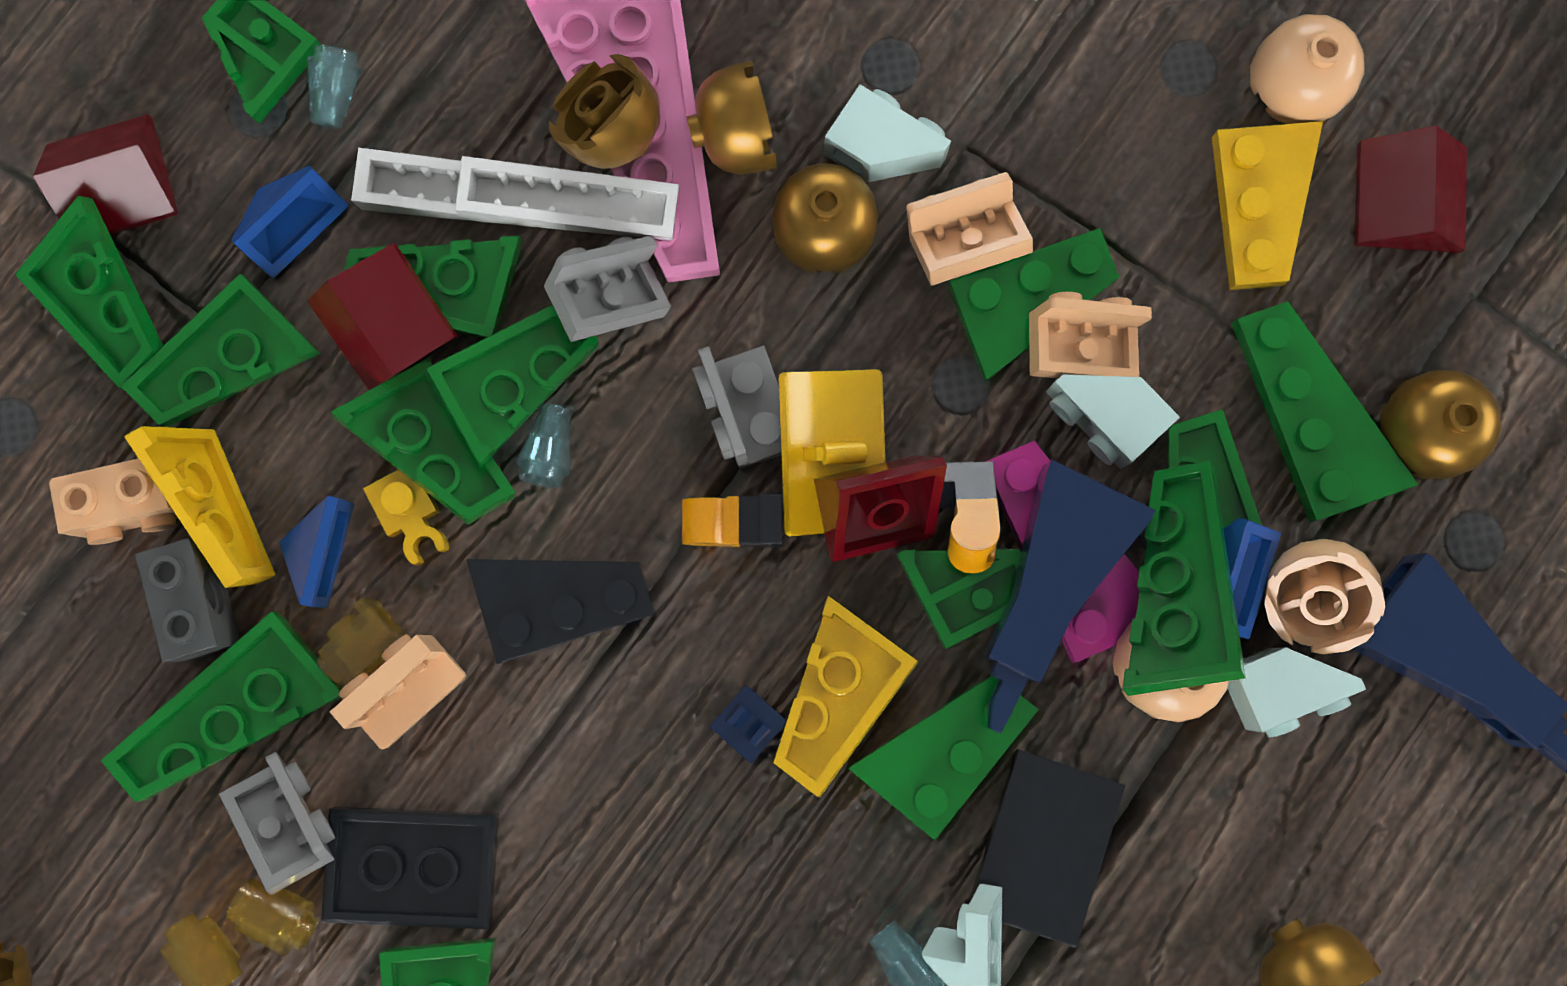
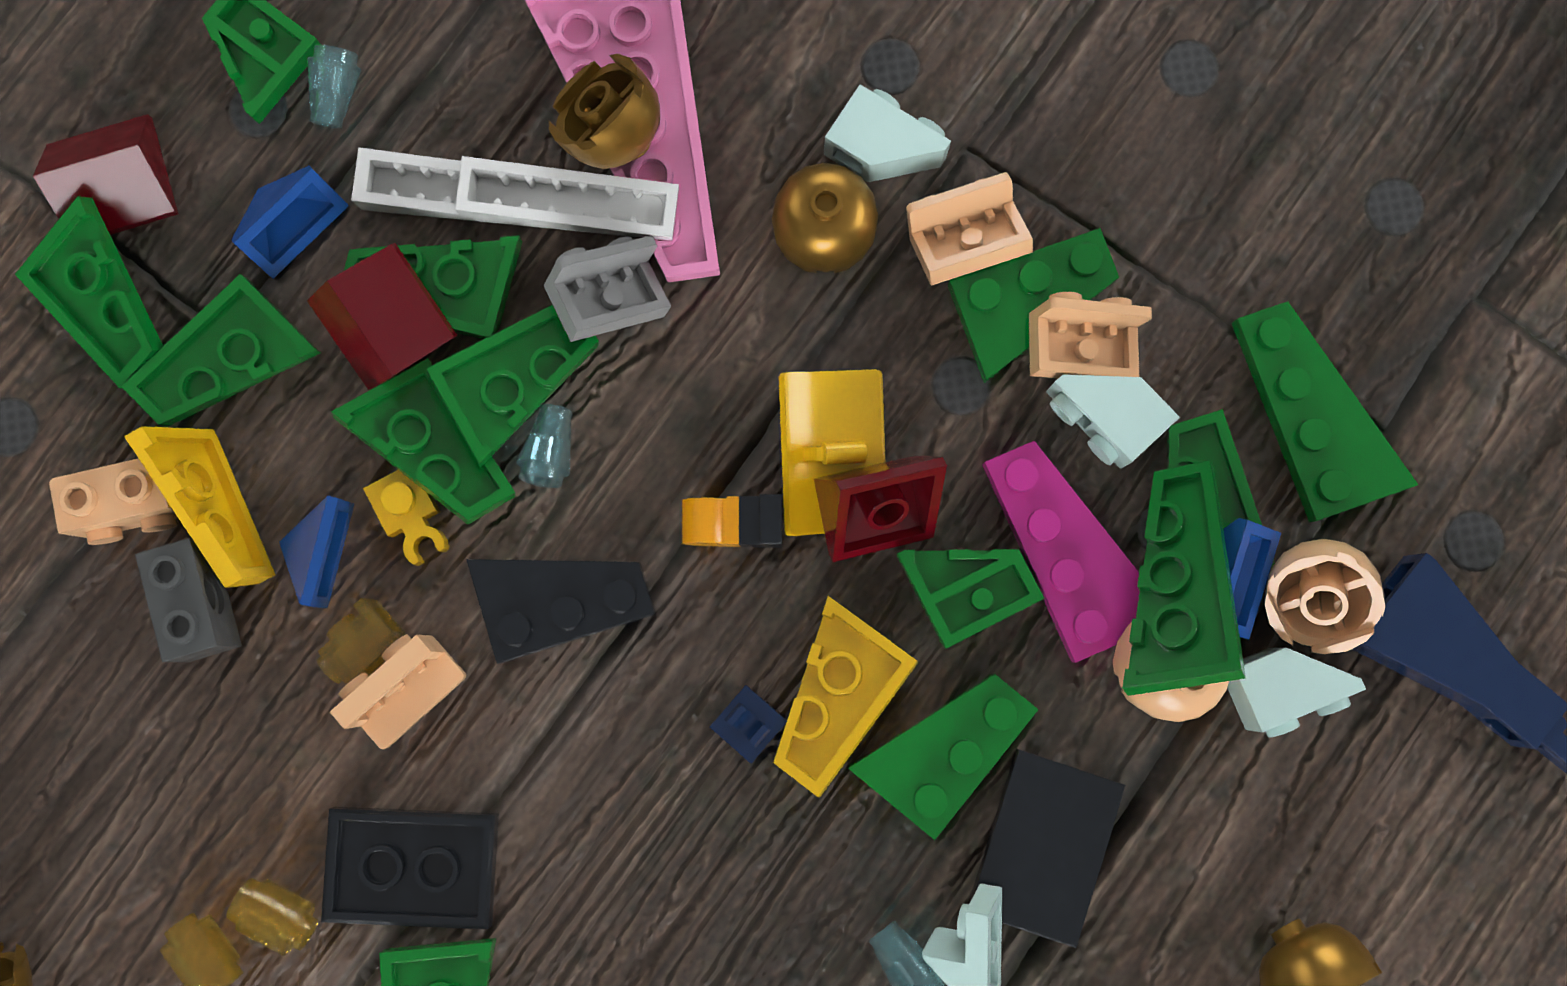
(235, 702): green wing -> none
(277, 825): light grey bracket -> none
(733, 121): pearl gold cylinder -> none
(747, 402): light grey bracket -> none
(975, 524): light orange leg -> none
(1068, 549): dark blue piece -> none
(1263, 197): yellow wing -> none
(1307, 69): light nougat cylinder -> none
(1411, 191): dark red slope -> none
(1441, 423): pearl gold cylinder -> none

